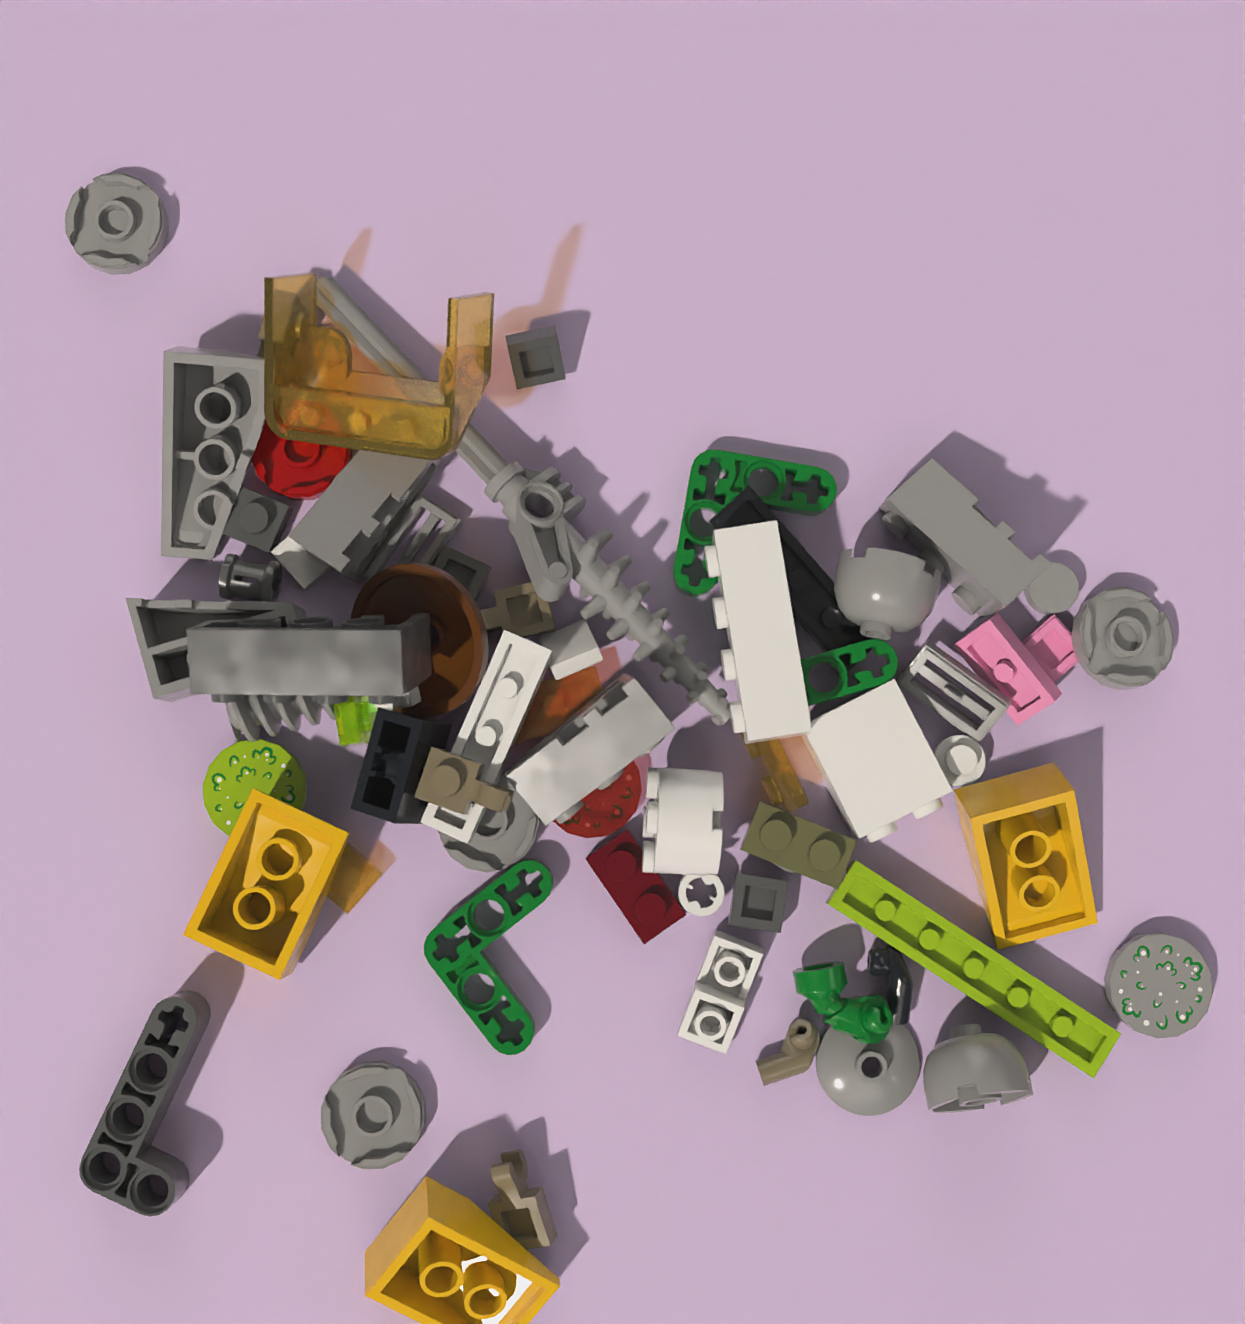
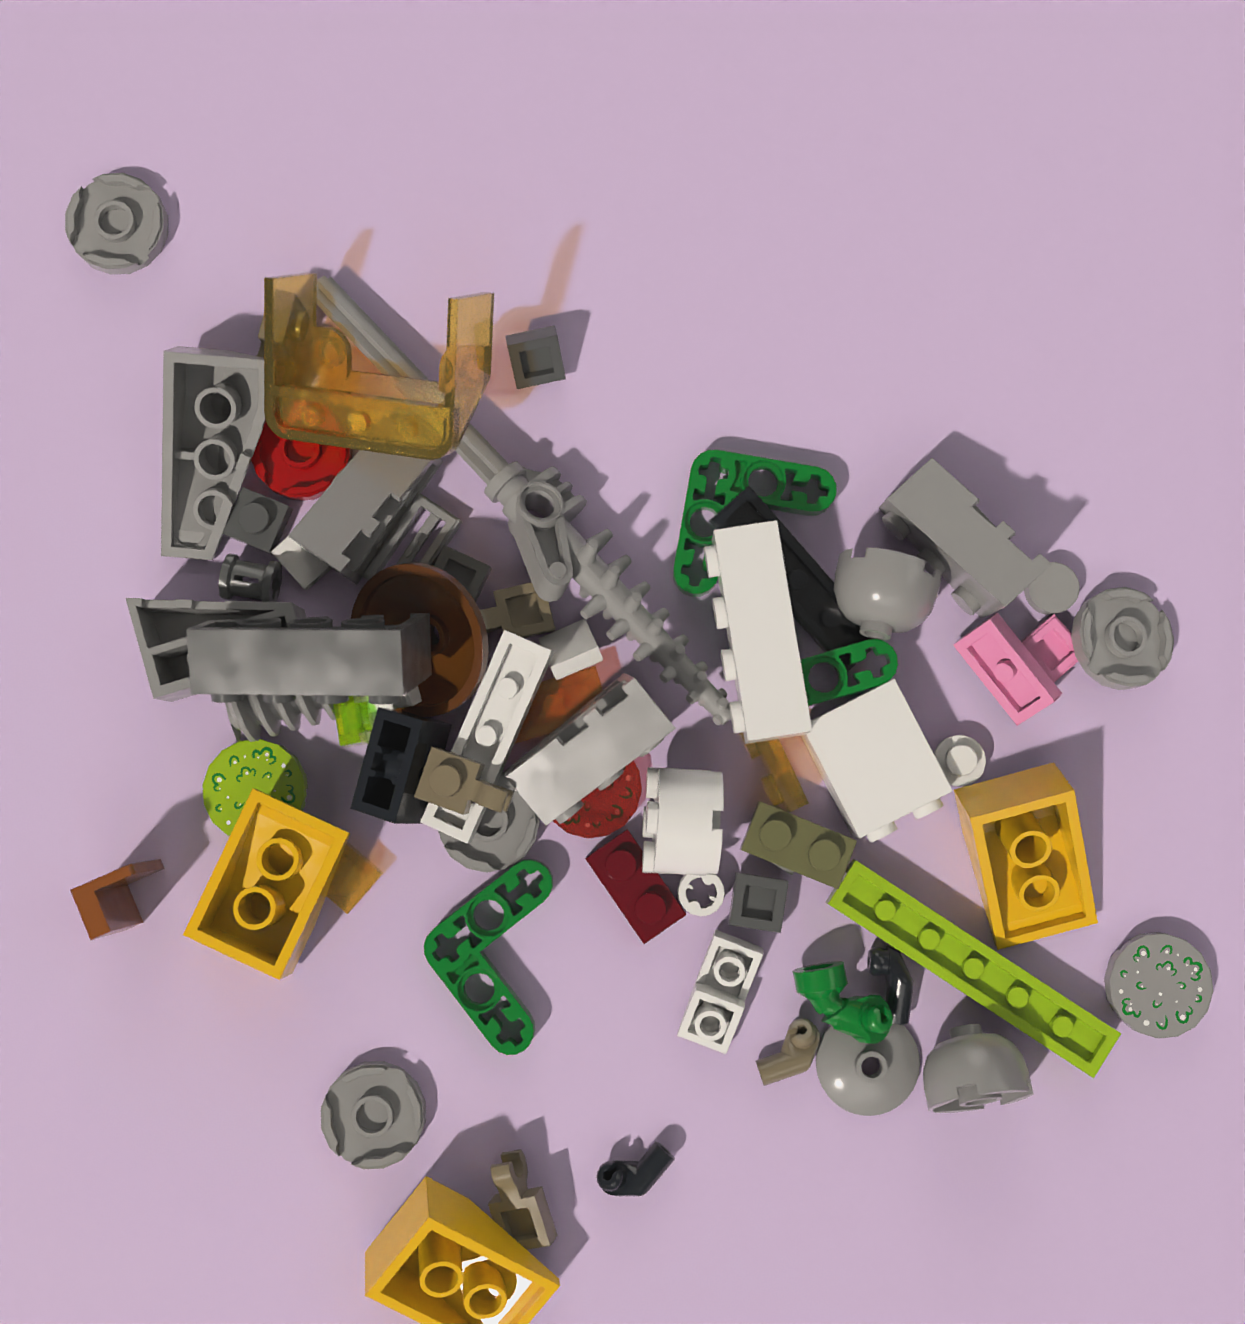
(107, 901): none -> dark orange panel
(153, 1095): dark grey beam -> none
(634, 1177): none -> black arm
(964, 676): light grey tile -> none

